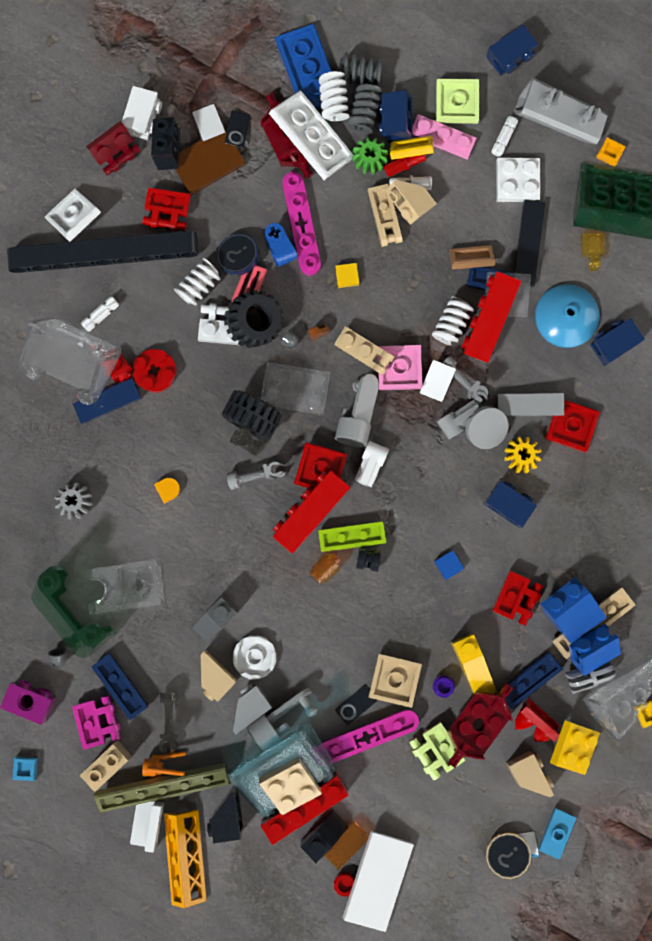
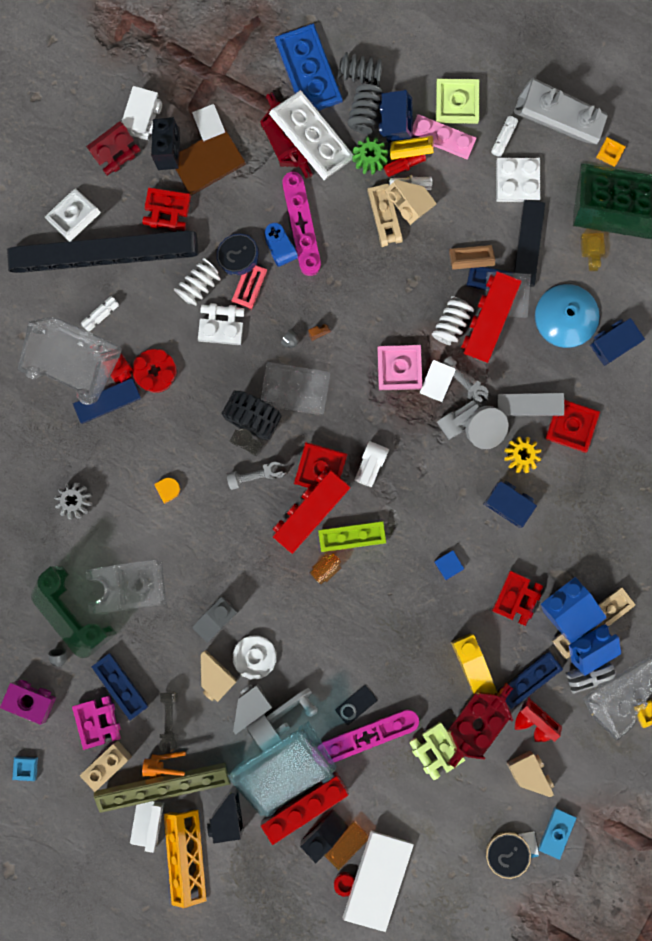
(237, 129): black sticker -> none
(269, 314): black tyre -> none
(290, 786): tan plate -> none
(331, 96): white piece -> none
(347, 275): yellow tile -> none
(354, 424): light grey piece -> none
(363, 350): tan plate -> none
(368, 559): black wheel -> none
(395, 680): tan plate -> none
(443, 686): dark purple plate -> none
(512, 50): dark blue brick -> none
(574, 747): yellow plate -> none

